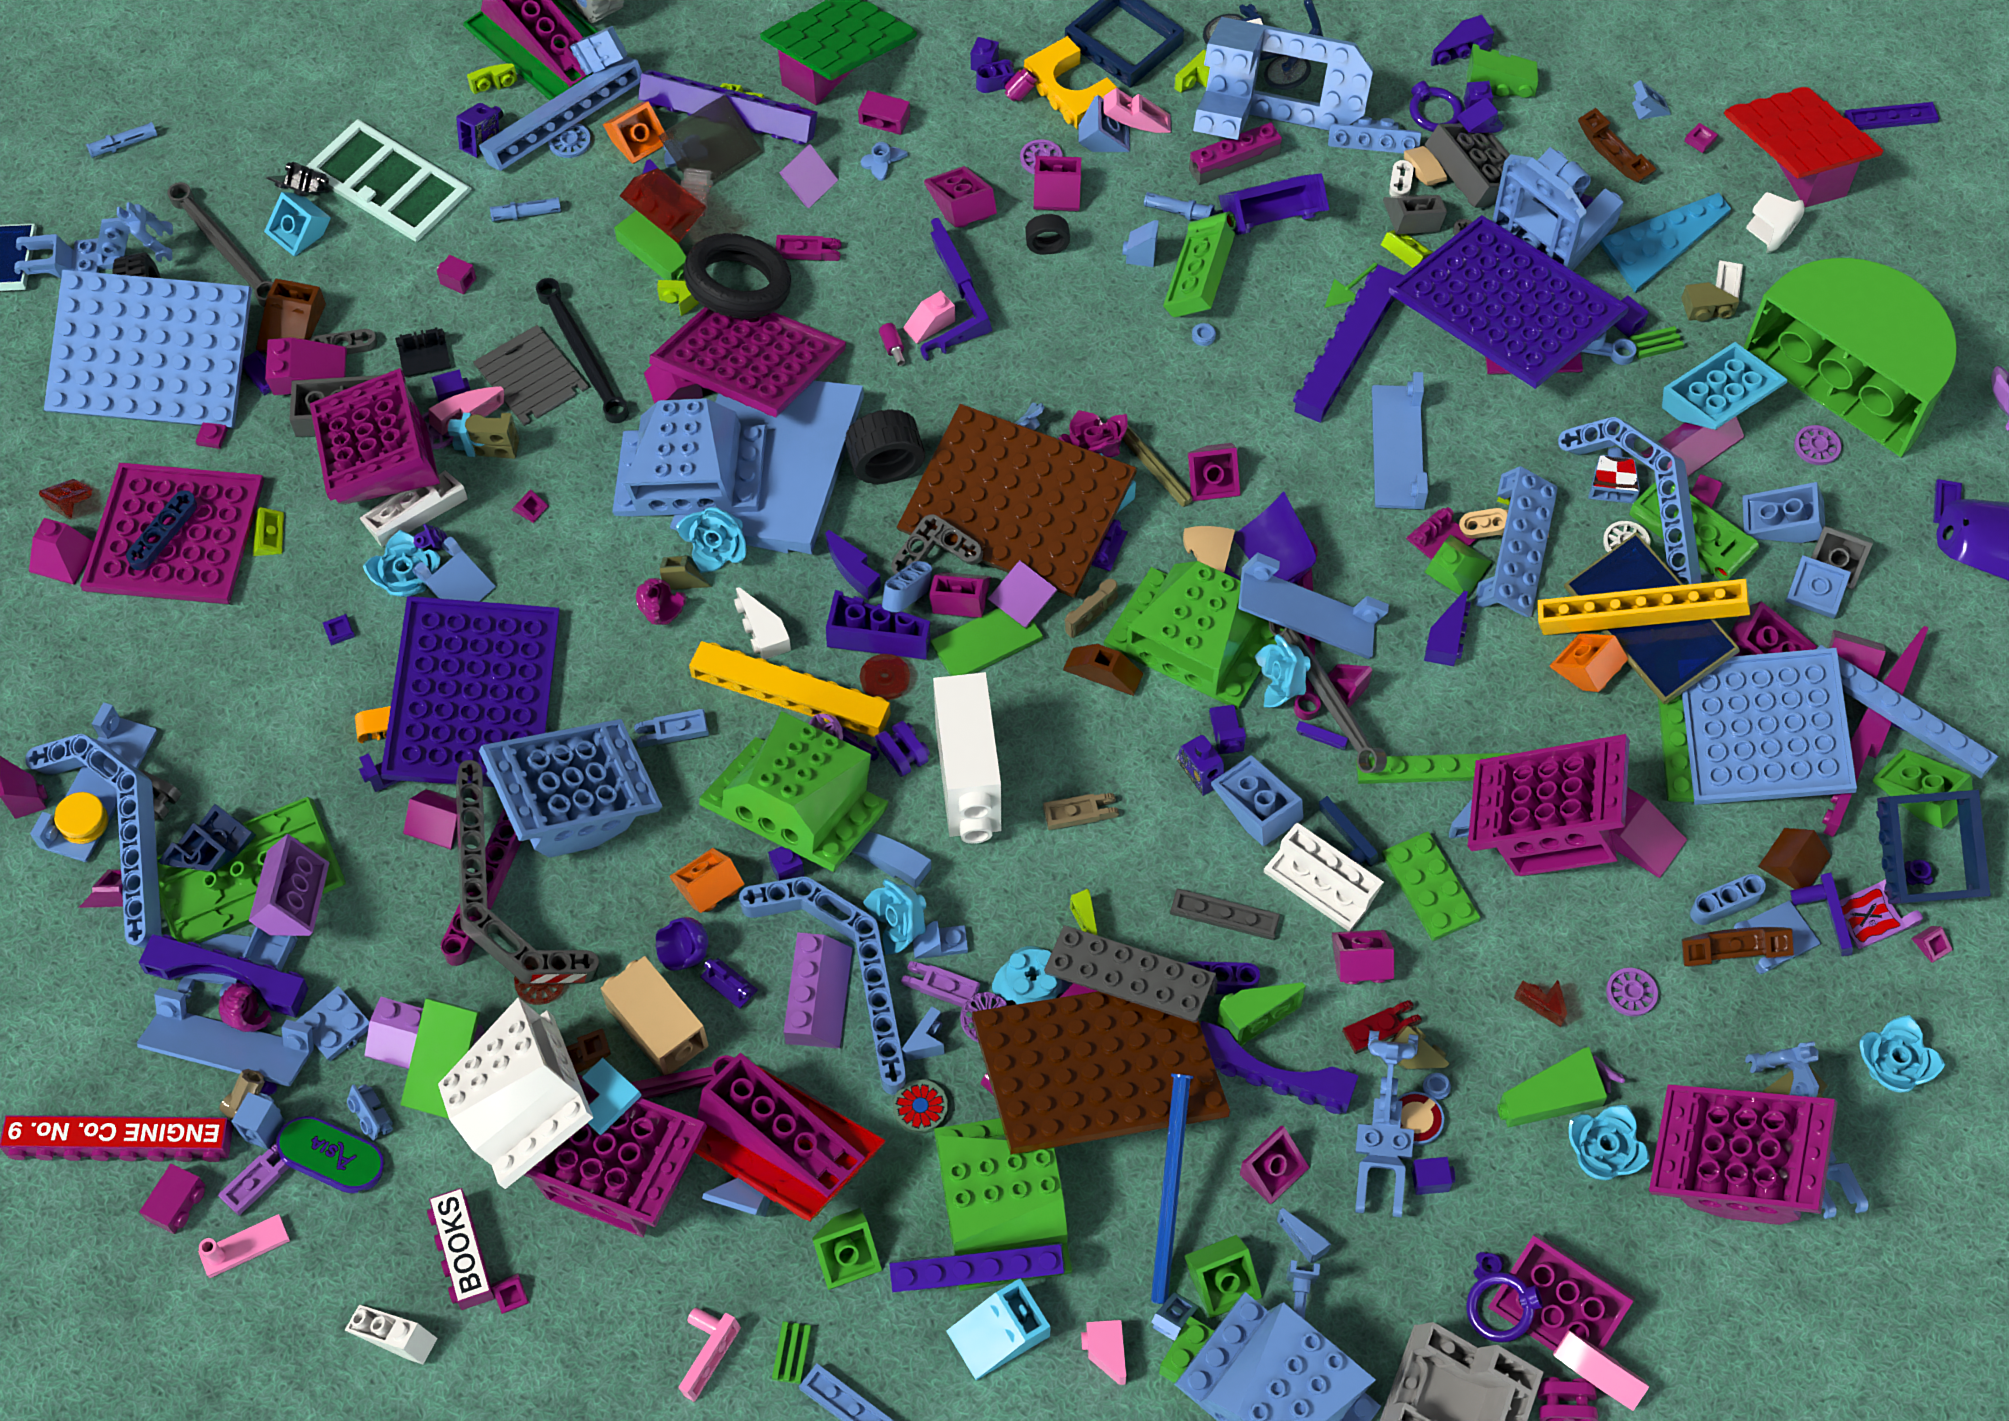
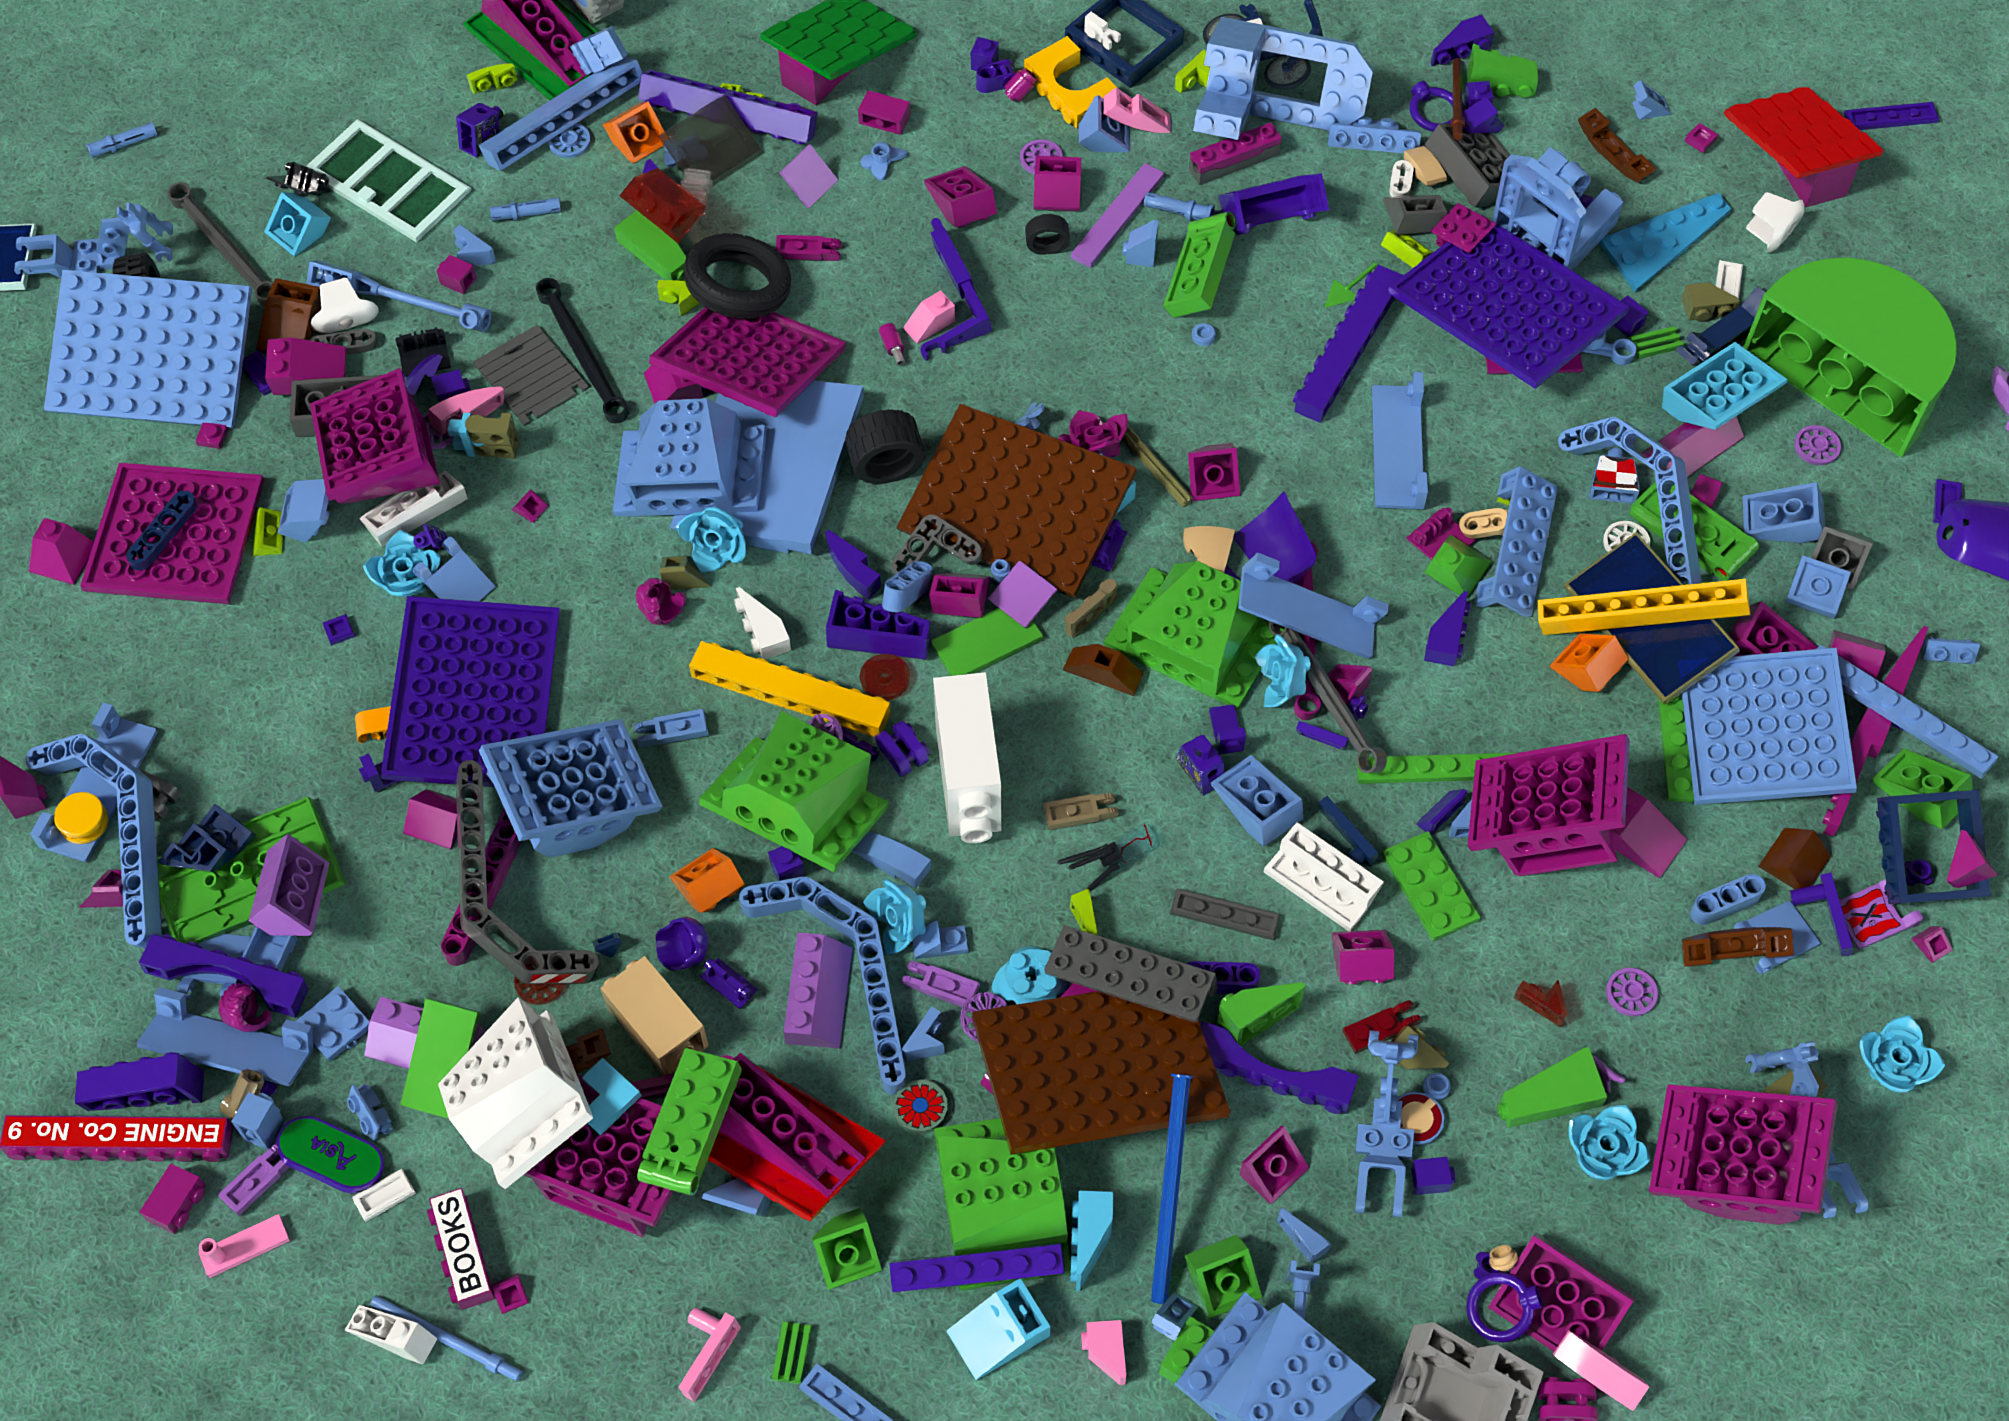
(64, 495): clear red slope -> none
(139, 1083): none -> dark purple wedge
(304, 509): none -> medium blue slope
(341, 308): none -> white piece
(383, 1195): none -> white tile
(425, 368): none -> dark purple slope
(469, 316): none -> medium blue bar
(472, 248): none -> medium blue slope
(491, 1361): none -> medium blue bar
(608, 944): none -> dark blue slope
(689, 1121): none -> bright green hinge
(1000, 570): none -> medium blue pin
(1093, 1219): none -> medium azure slope
(1098, 29): none -> white plate
(1107, 854): none -> black plant
(1117, 215): none -> medium lavender tile
(1136, 845): none -> clear light blue tile
(1358, 707): none -> dark purple plate
(1442, 810): none -> dark purple slope
(1457, 120): none -> copper bar
(1462, 228): none -> magenta hinge
(1503, 1258): none -> tan plate
(1723, 333): none -> dark blue piece
(1950, 651): none -> medium blue hinge
(1969, 863): none -> magenta slope

